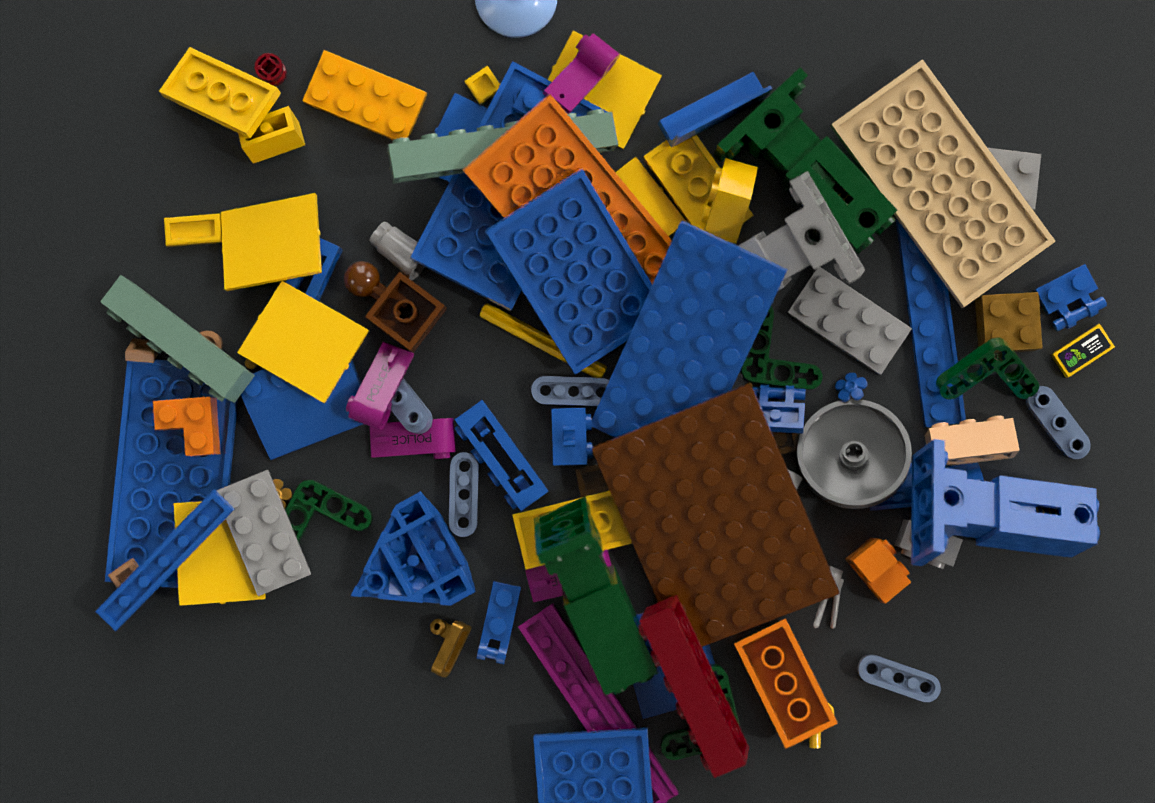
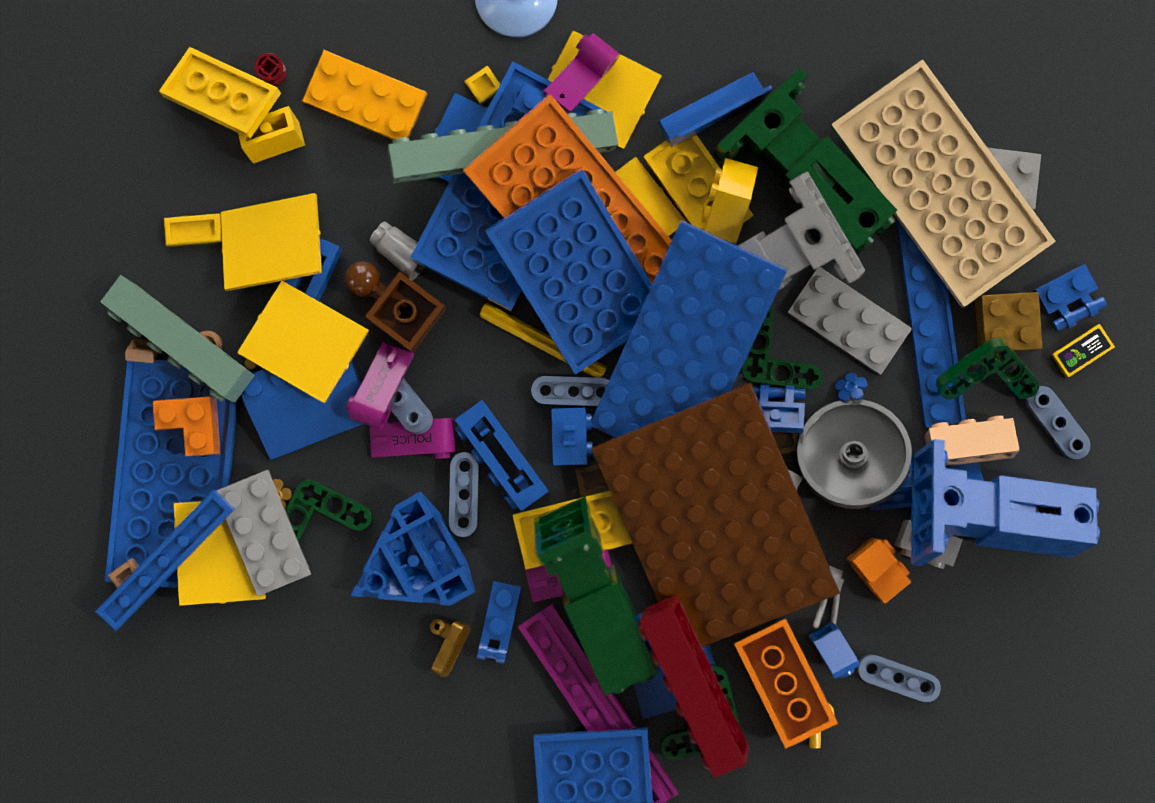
(834, 650): none -> slope

